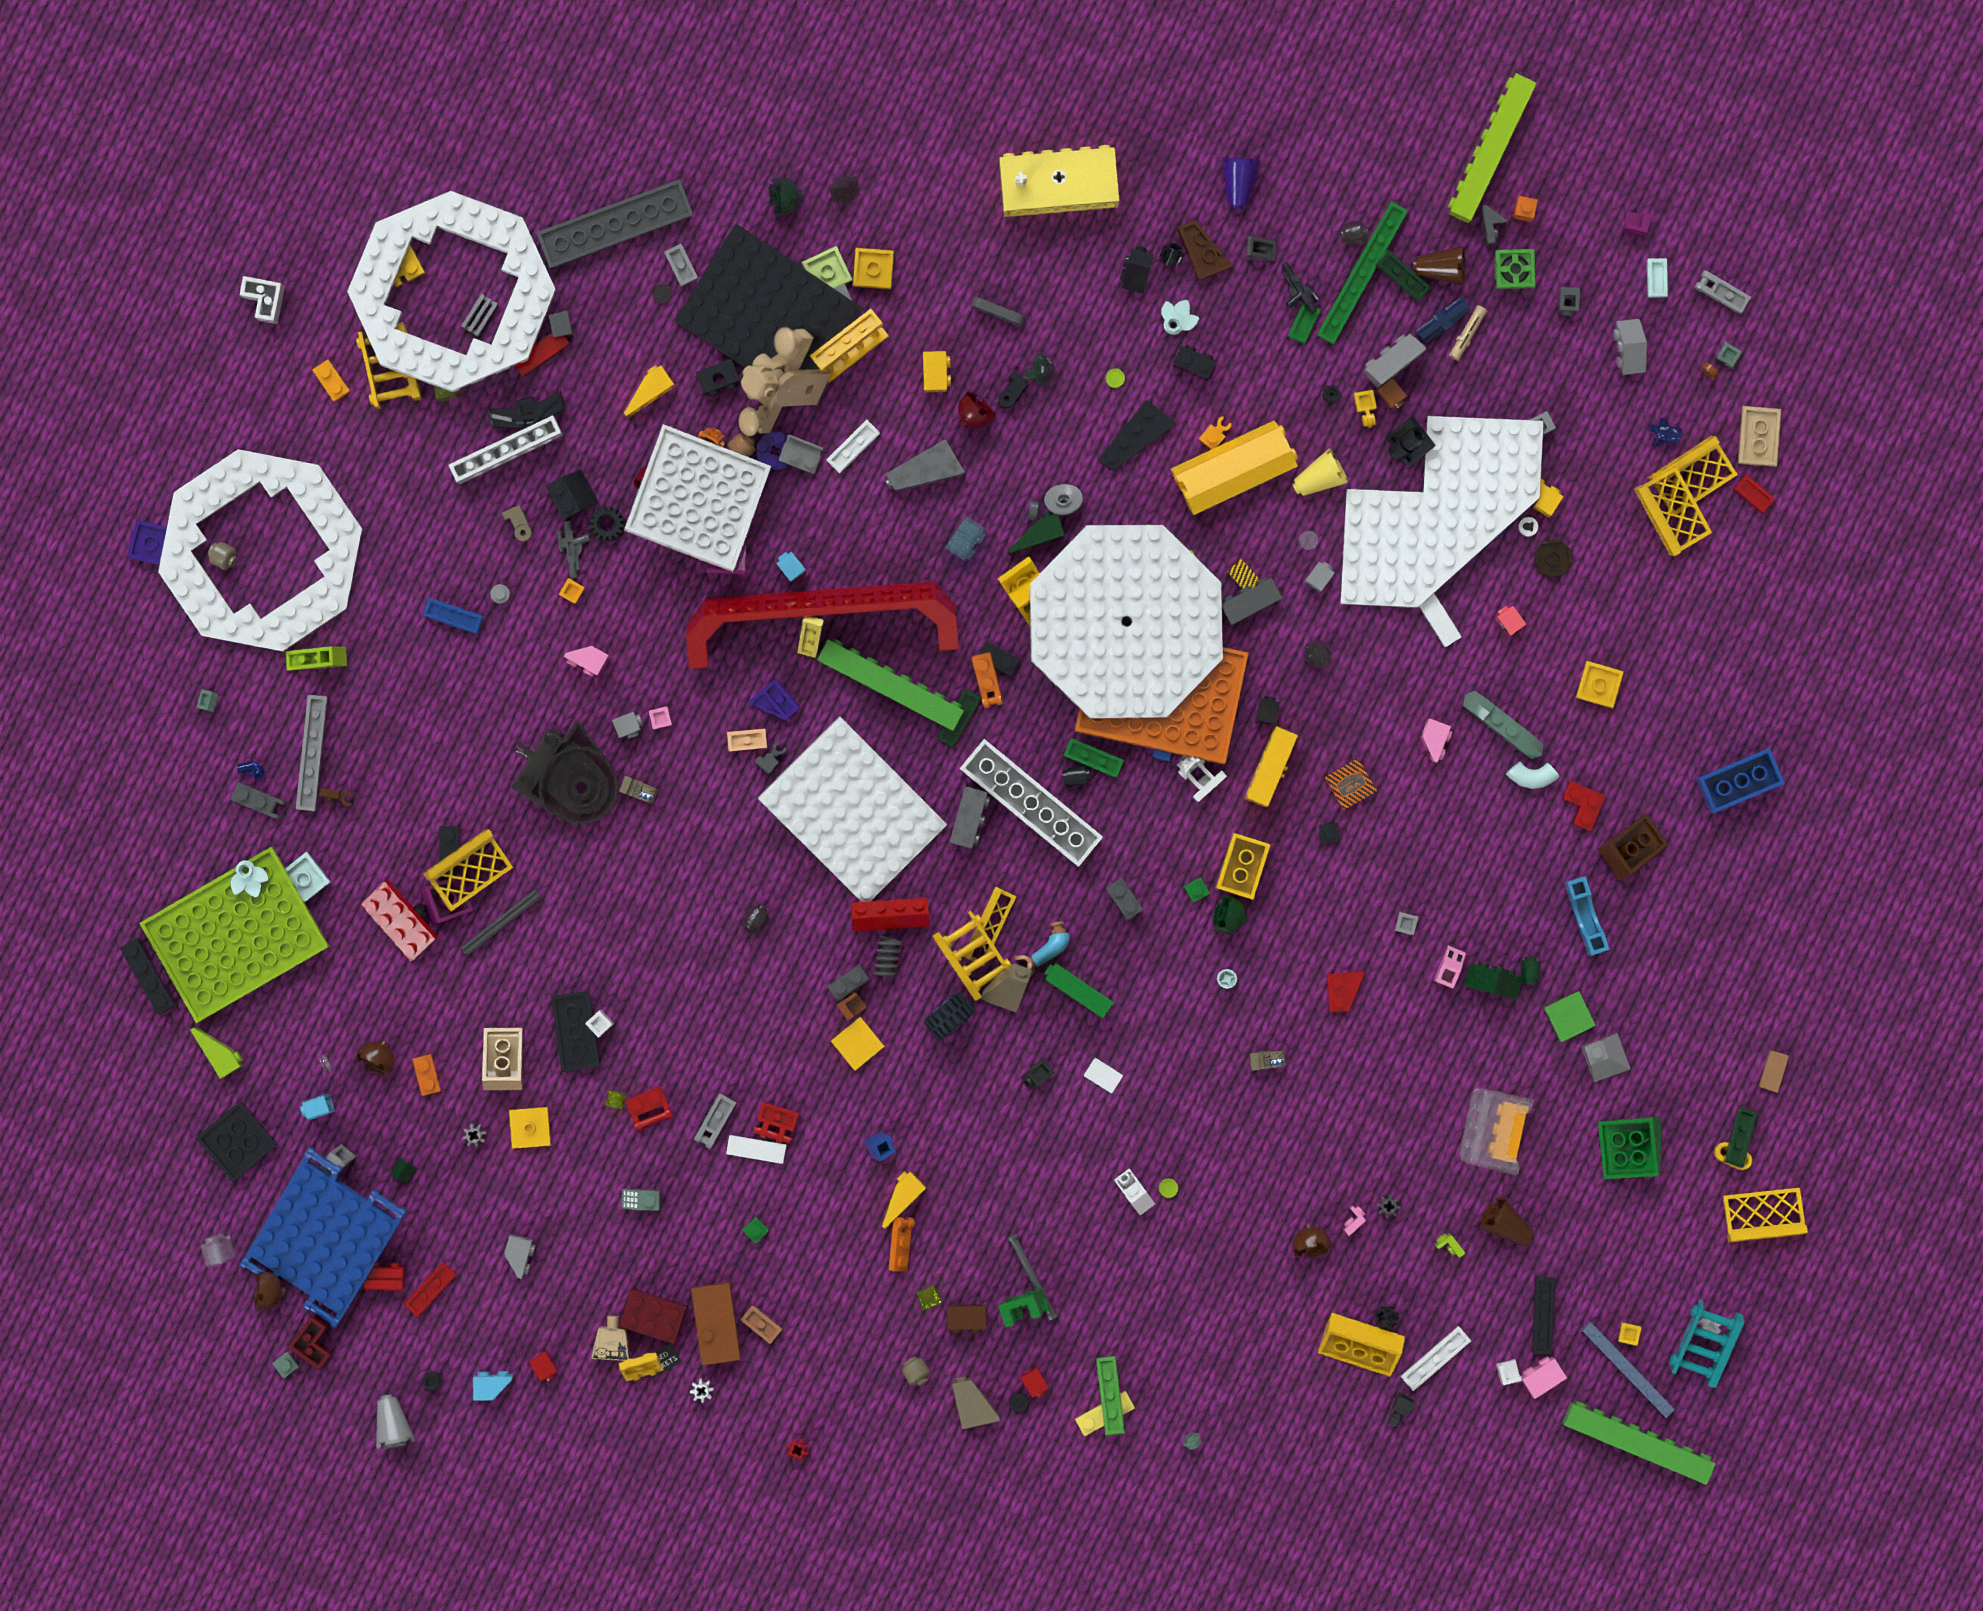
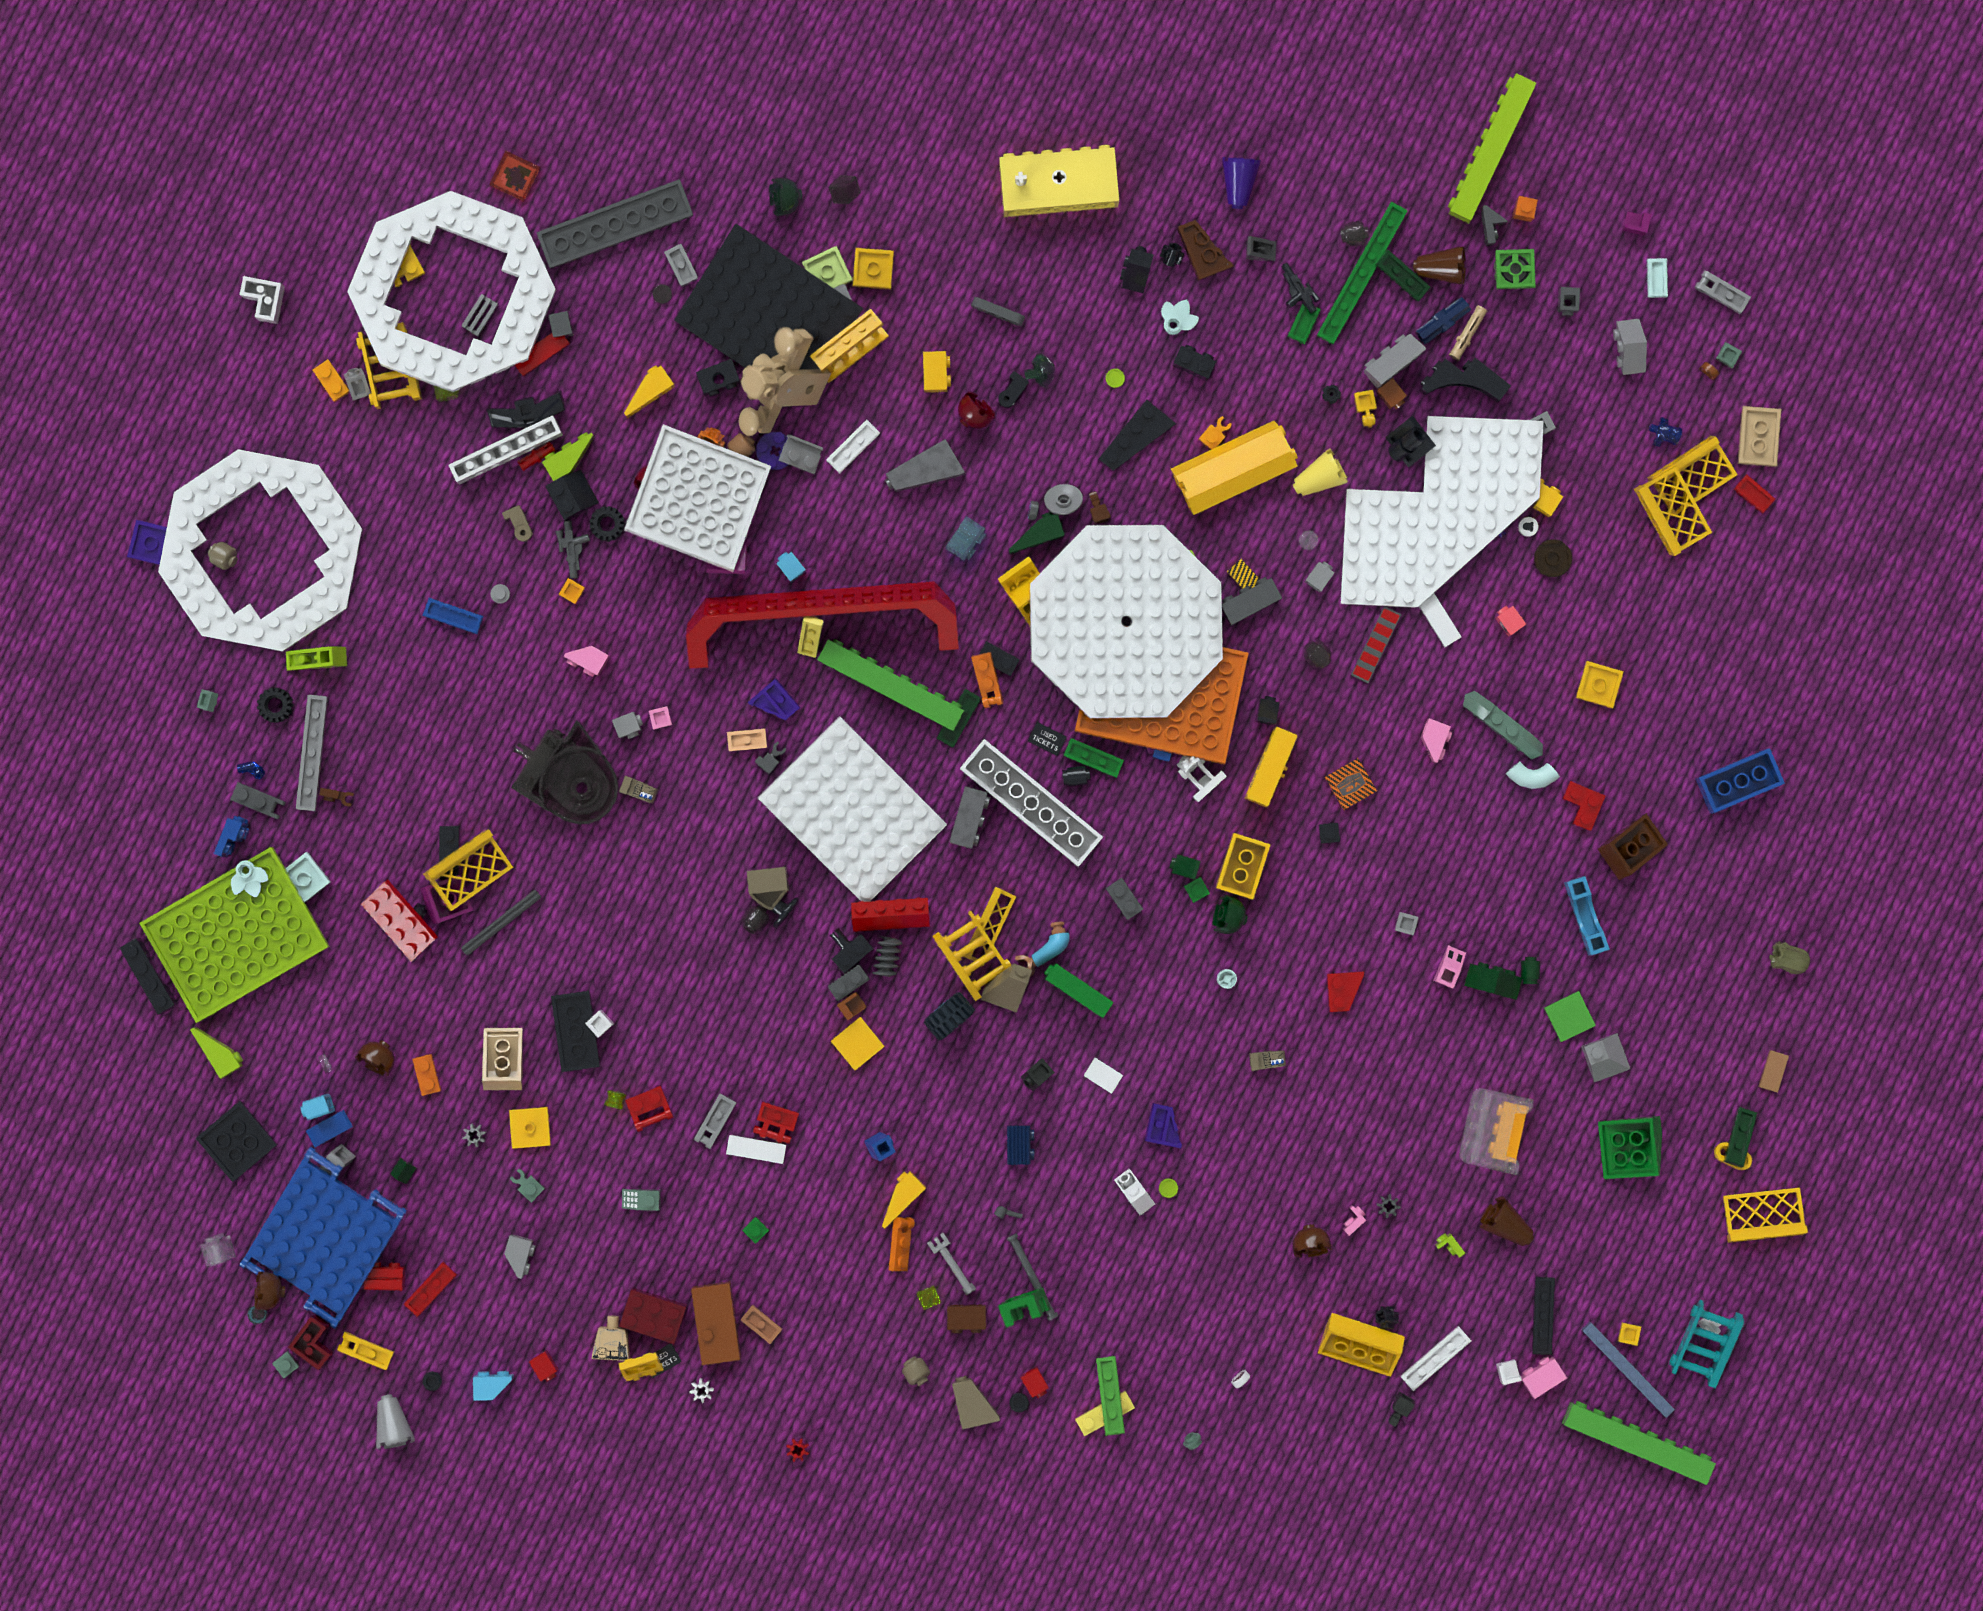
(234, 830): none -> blue plate
(256, 1316): none -> clear smoke tile
(286, 708): none -> black tyre
(329, 1128): none -> blue slope
(357, 383): none -> light grey bracket
(366, 1351): none -> yellow plate
(514, 176): none -> clear red tile
(529, 1187): none -> sand green plate
(536, 456): none -> red pin
(568, 458): none -> lime slope
(769, 888): none -> dark tan piece
(850, 950): none -> black brick
(967, 1287): none -> light grey hinge
(1002, 1211): none -> dark grey hand
(1019, 1144): none -> dark blue brick
(1047, 738): none -> black sticker
(1099, 512): none -> reddish brown piece
(1162, 1126): none -> dark purple wing
(1184, 866): none -> dark green slope
(1240, 1379): none -> white tile
(1376, 644): none -> tile
(1475, 376): none -> black arch
(1789, 958): none -> olive piece

